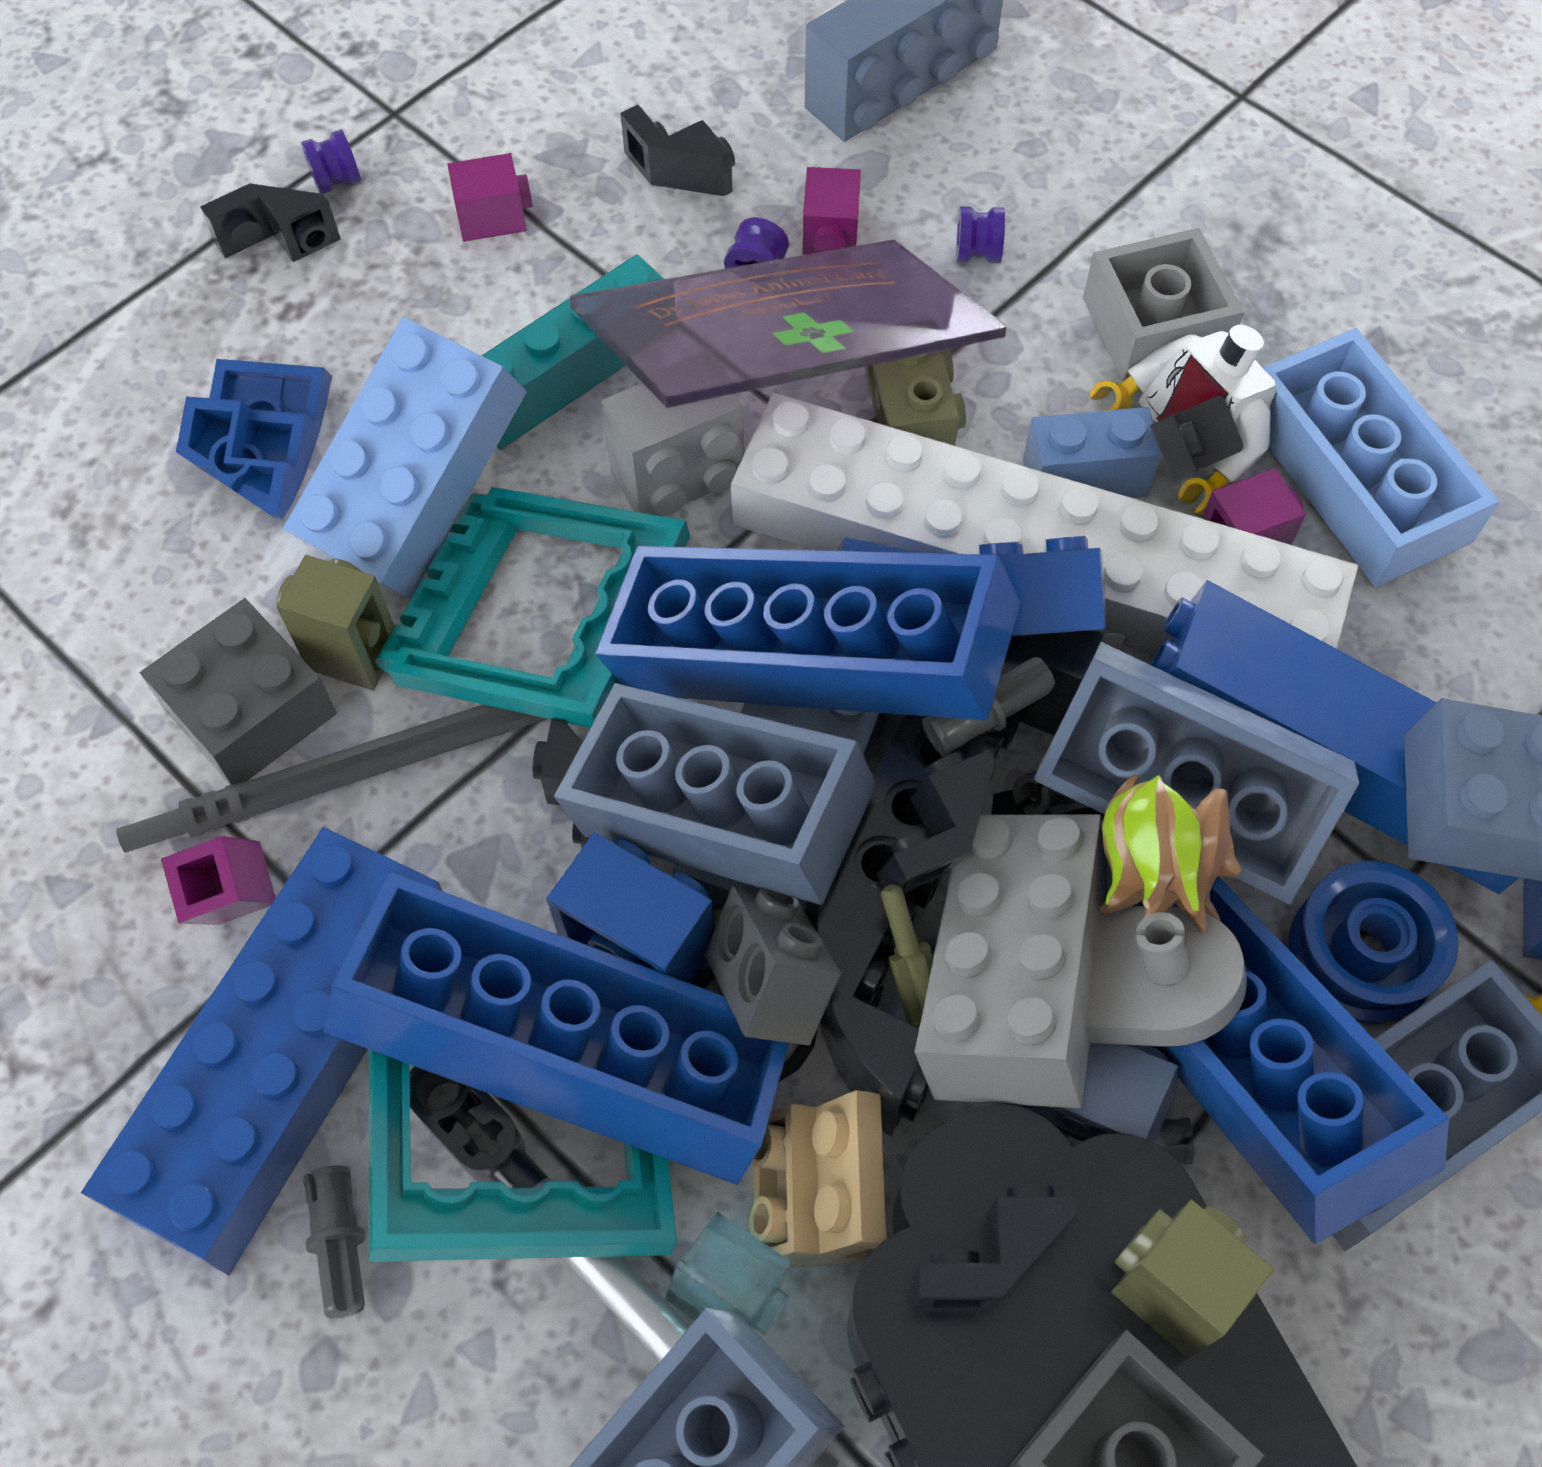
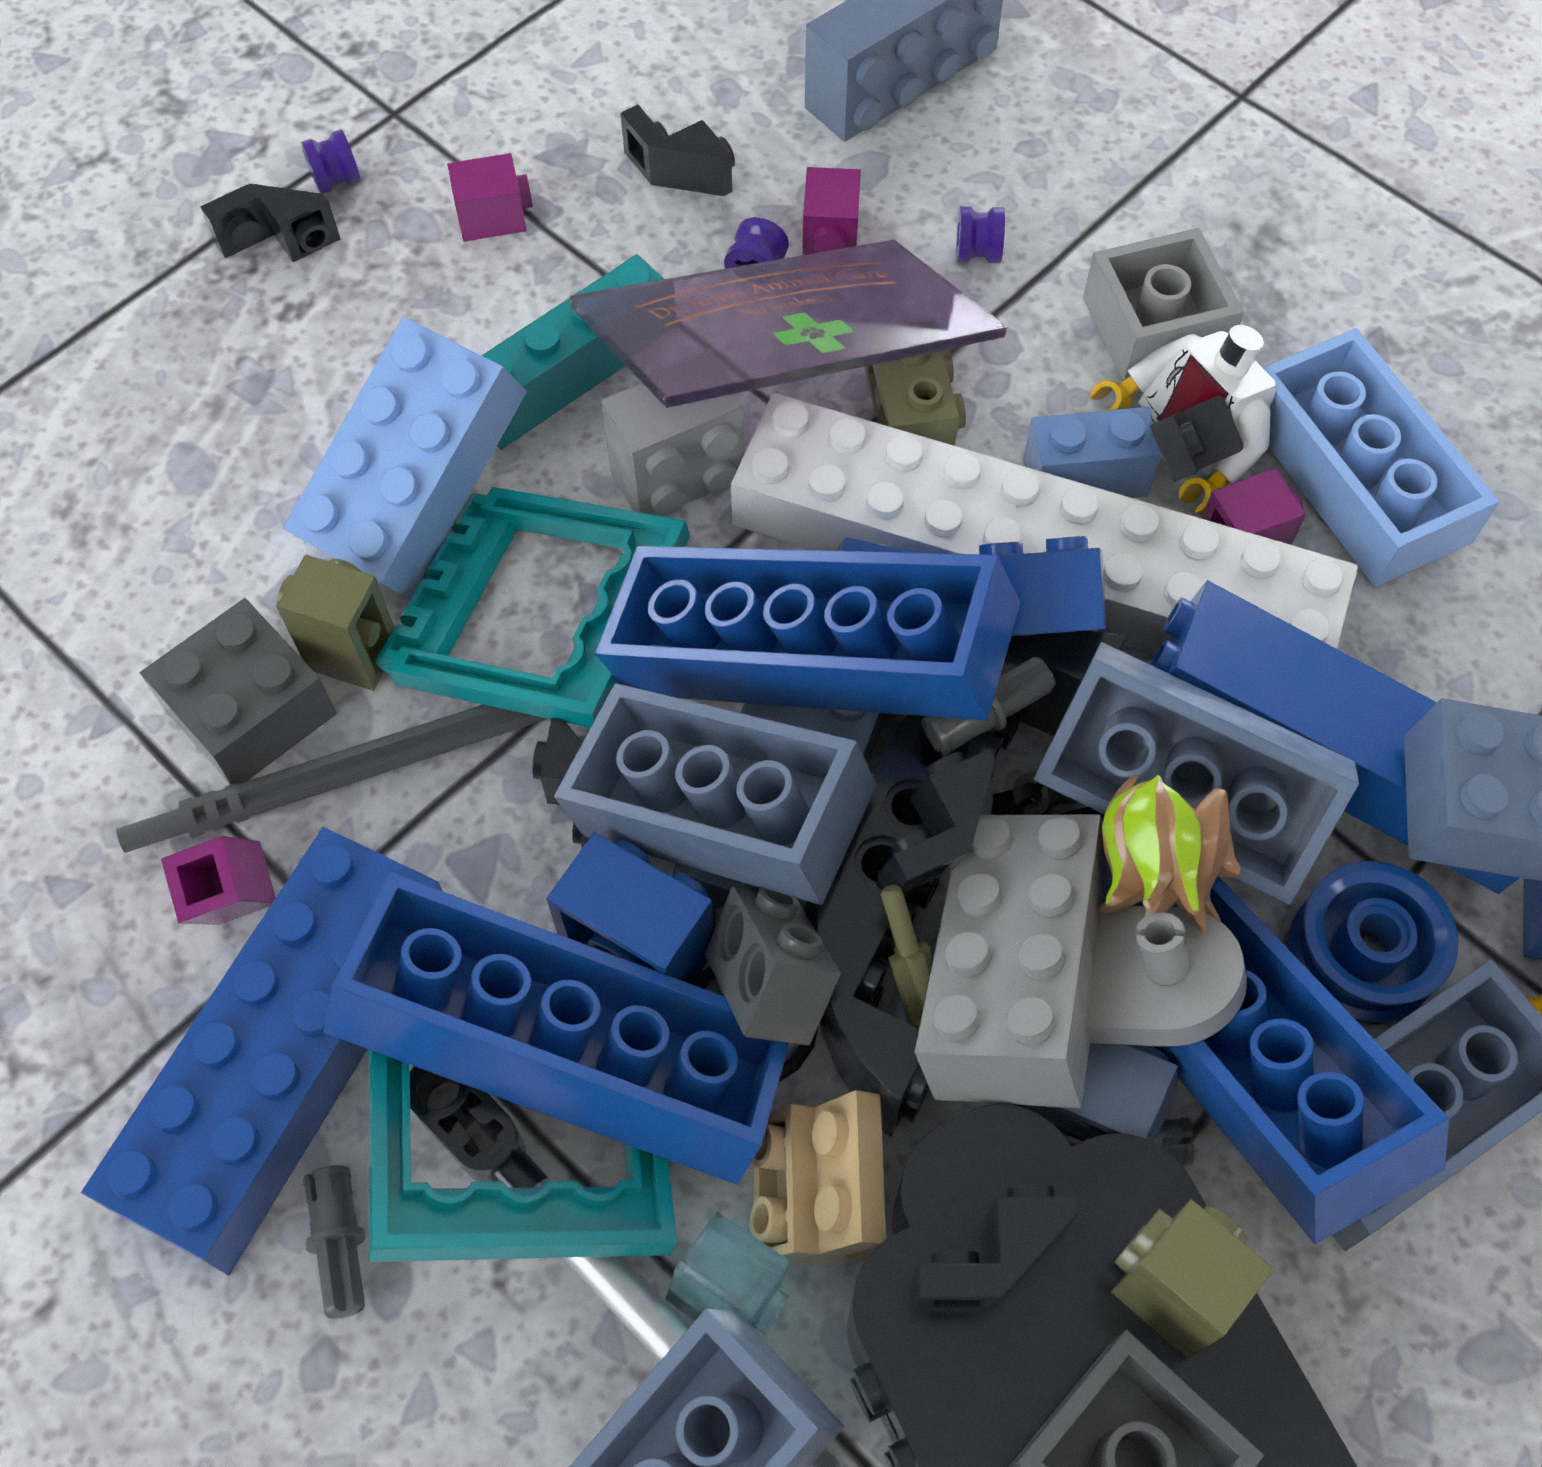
(257, 429): blue slope -> none

